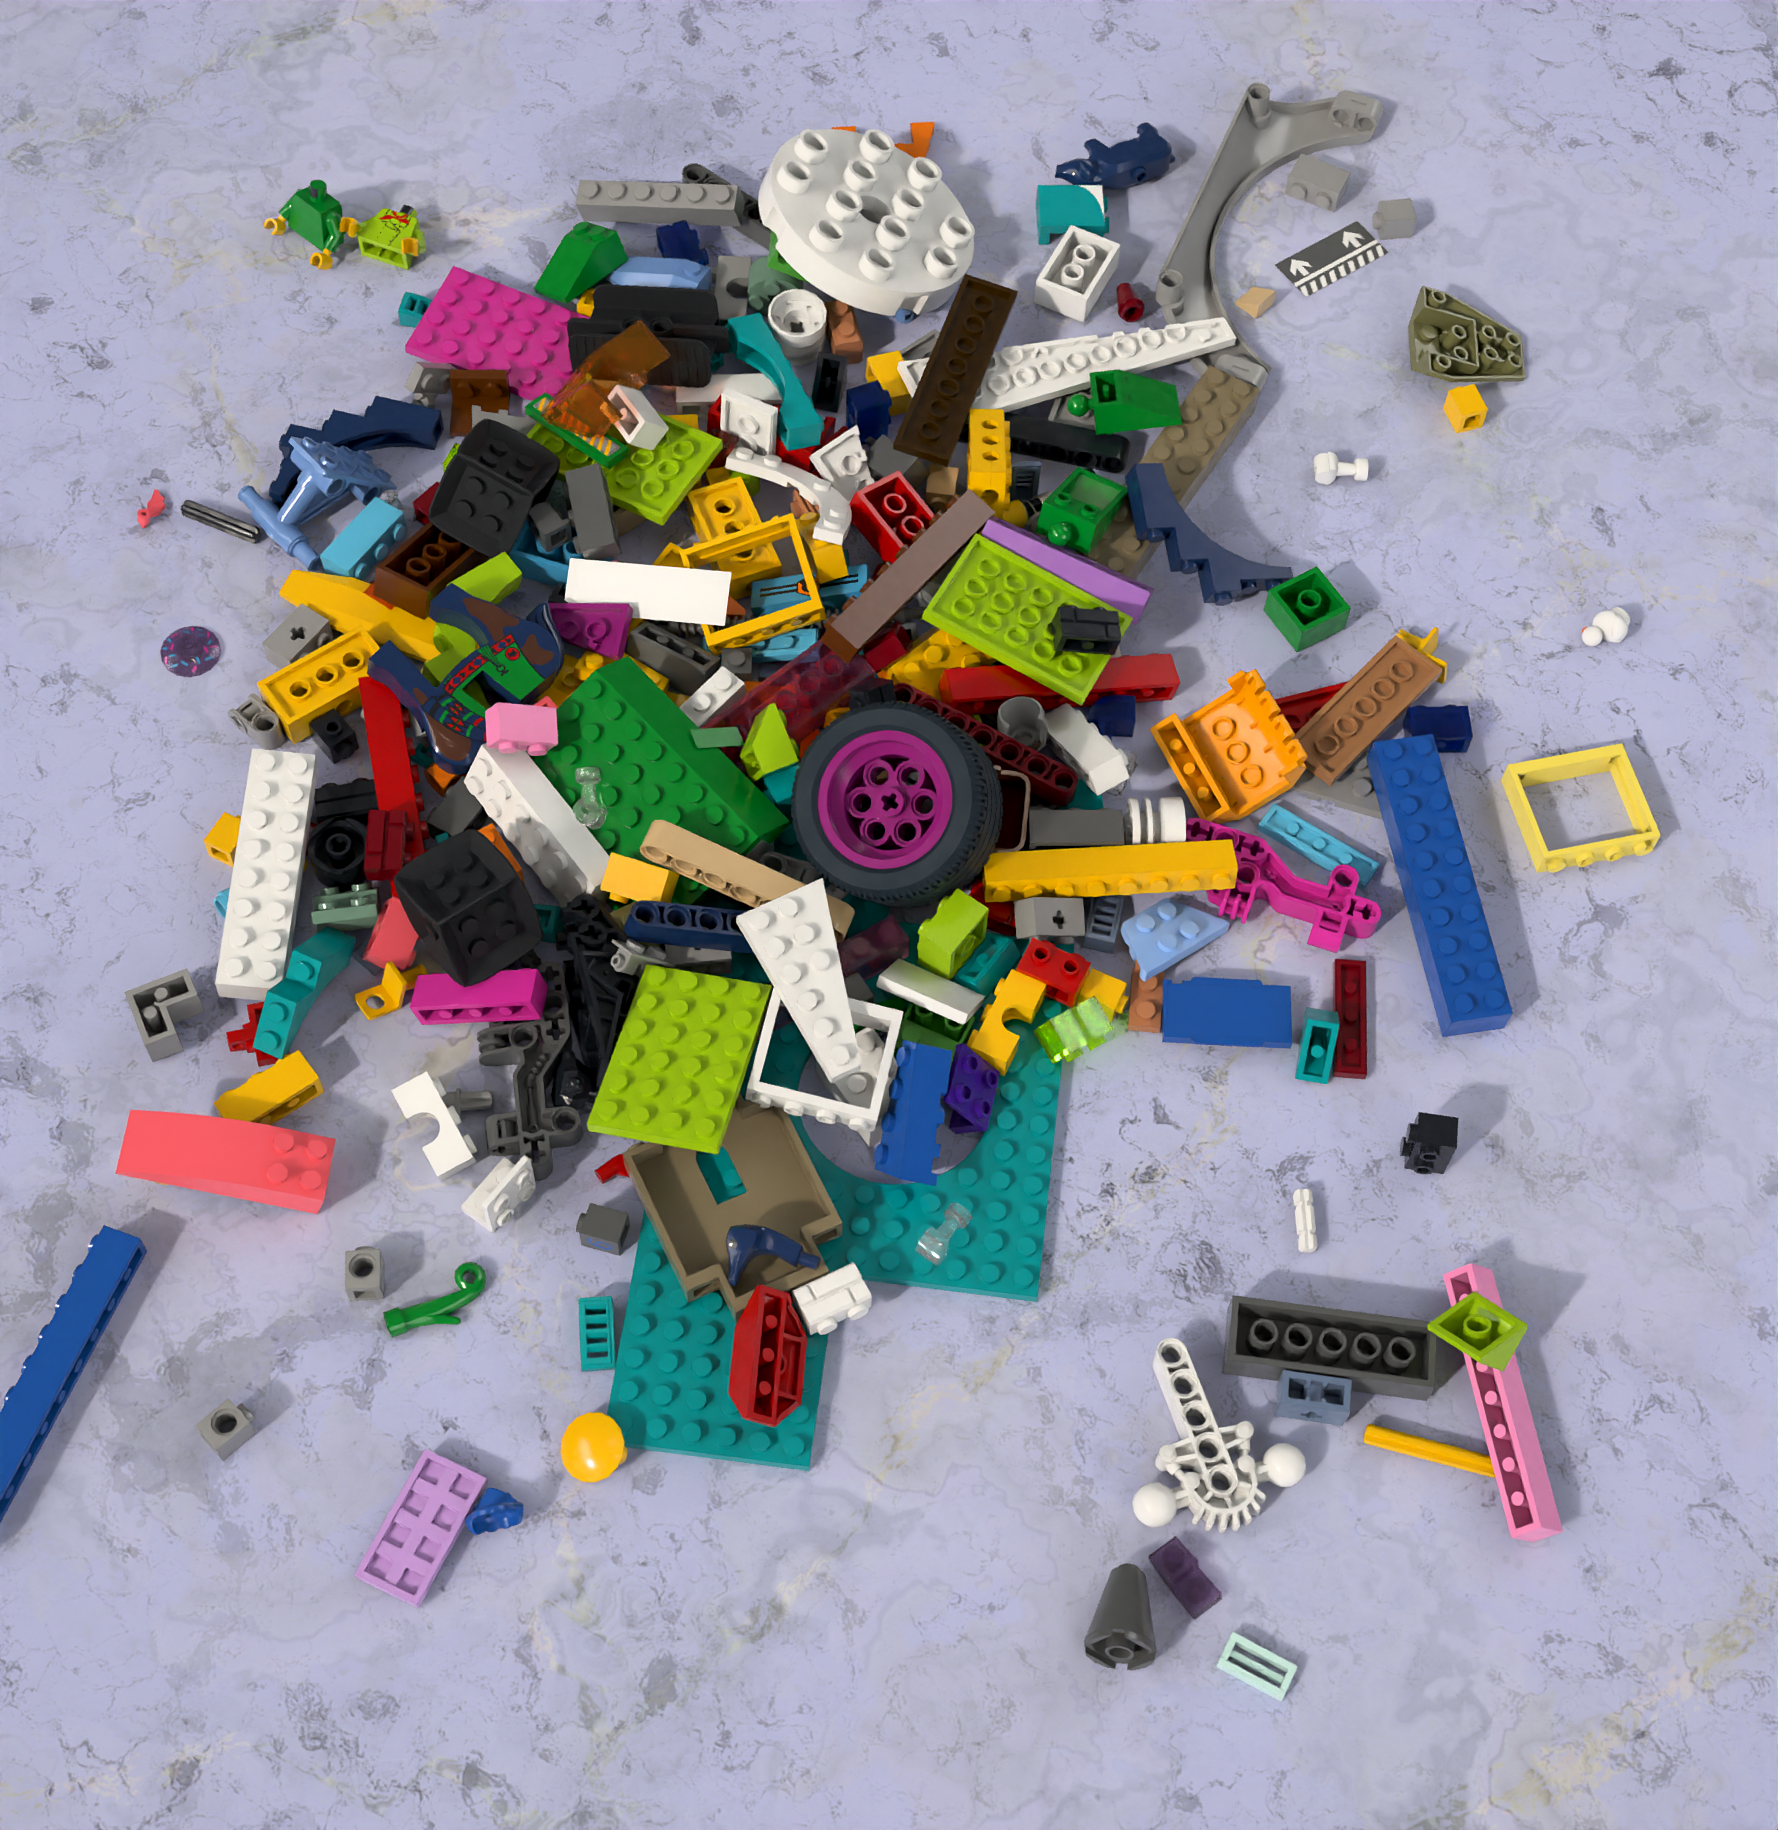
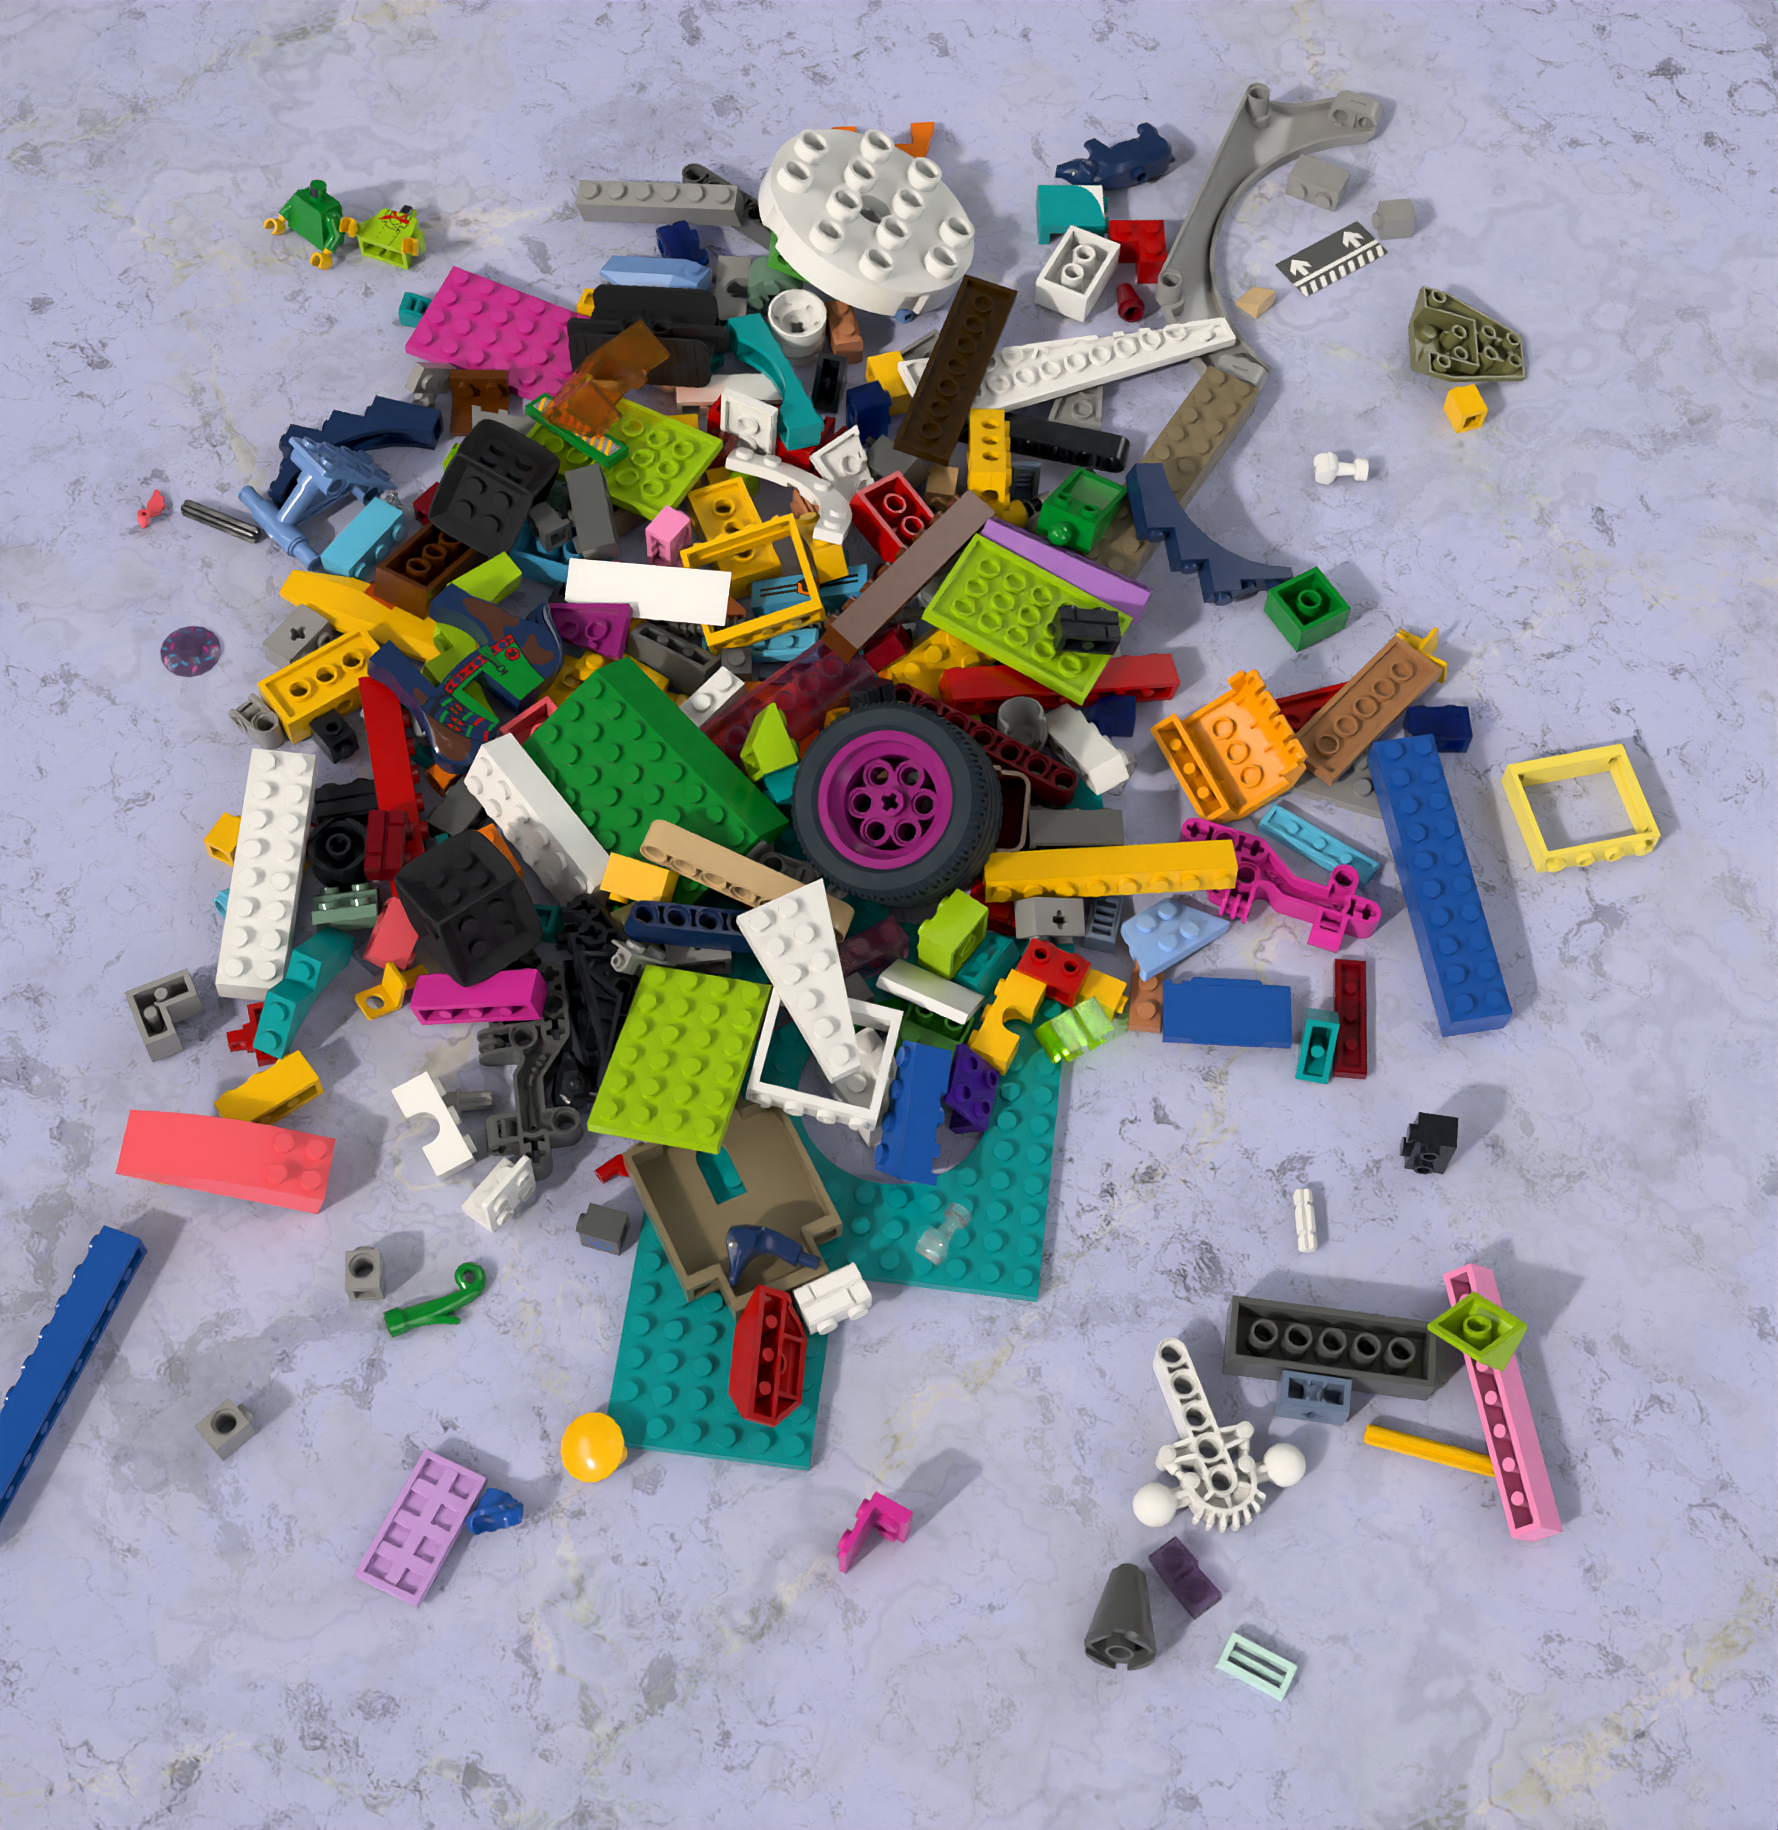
(521, 728): bright pink brick -> none
(581, 261): green slope -> none
(588, 809): clear leg -> none
(597, 1305): teal slope -> none
(640, 421): white brick -> none
(667, 536): none -> bright pink brick
(716, 737): green sticker -> none
(887, 1516): none -> dark pink bracket
(1127, 402): green slope -> none
(1142, 244): none -> red brick
(1151, 827): white wheel -> none
(1607, 625): white animal -> none

